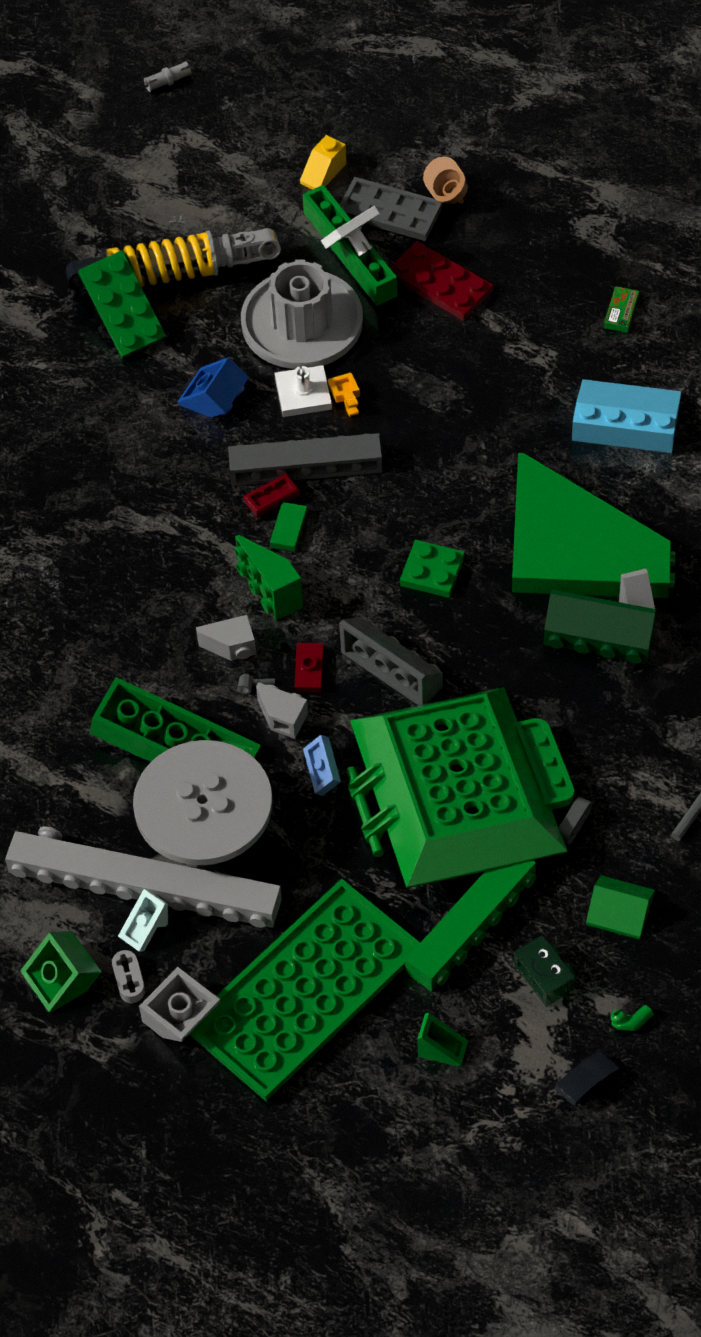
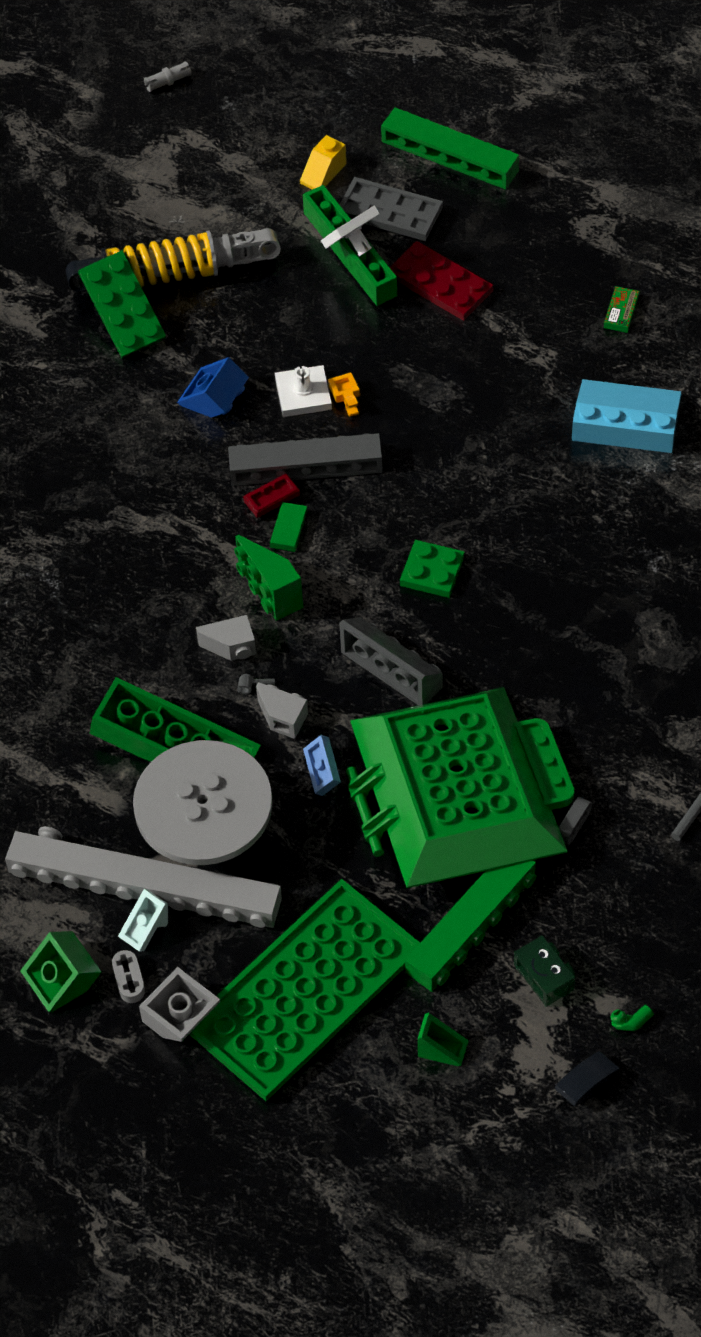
(301, 316): light grey piece -> none
(309, 667): dark red plate -> none
(445, 181): medium nougat piece -> none
(450, 148): none -> green brick
(579, 541): green slope -> none
(599, 627): dark green slope -> none
(619, 907): green slope -> none
(636, 589): light grey slope -> none

